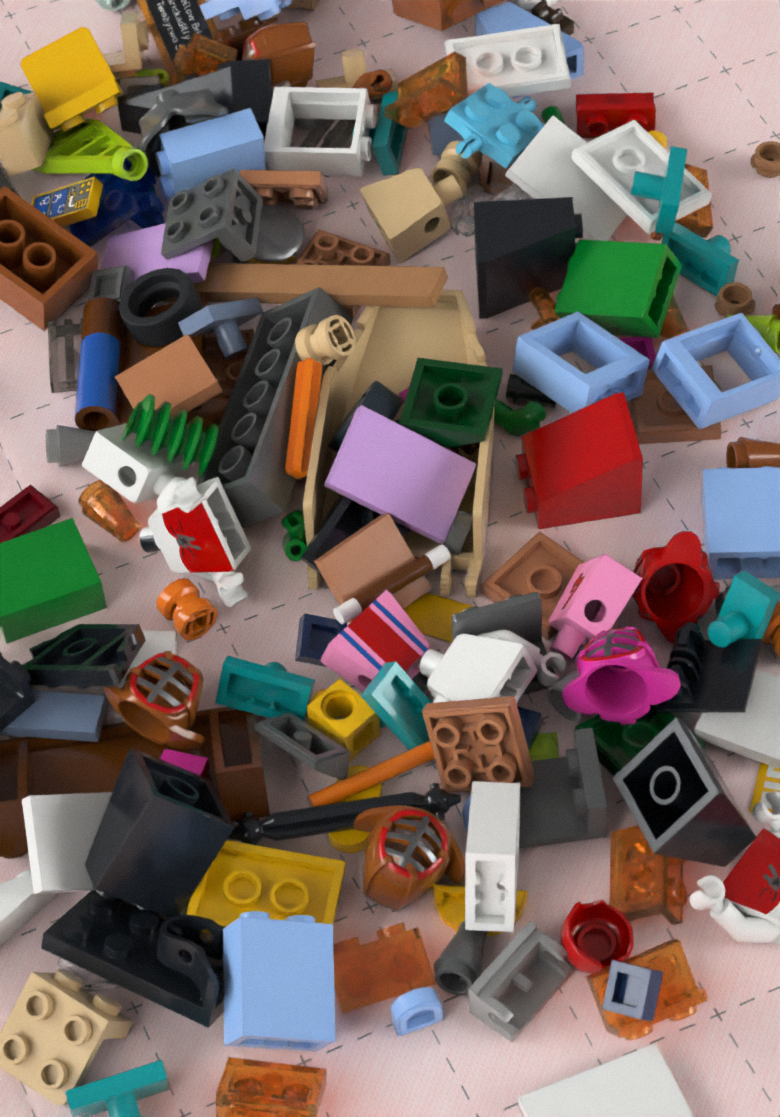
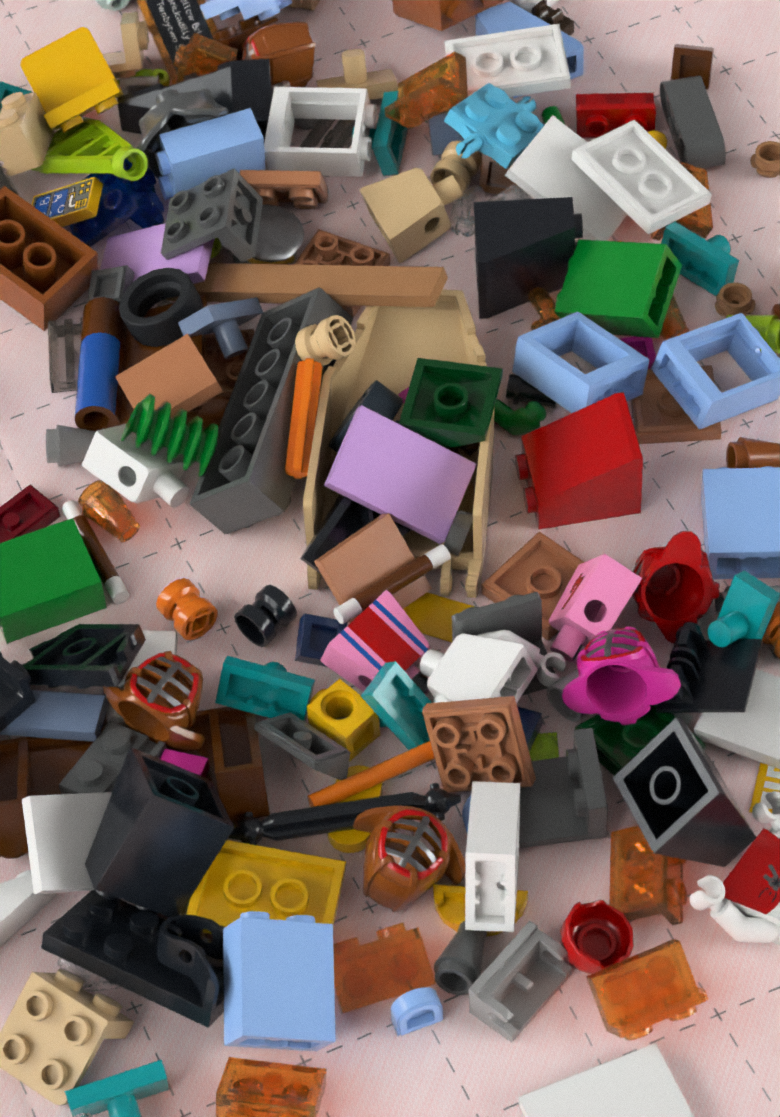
(97, 553): none -> bar
(103, 761): none -> dark grey plate
(199, 535): white torso -> none
(265, 615): none -> black wheel
(295, 539): green arm -> none
(376, 82): dark orange arm -> none
(632, 990): plate -> none
(663, 188): teal tile -> none
(691, 62): none -> reddish brown tile
(692, 122): none -> dark grey beam

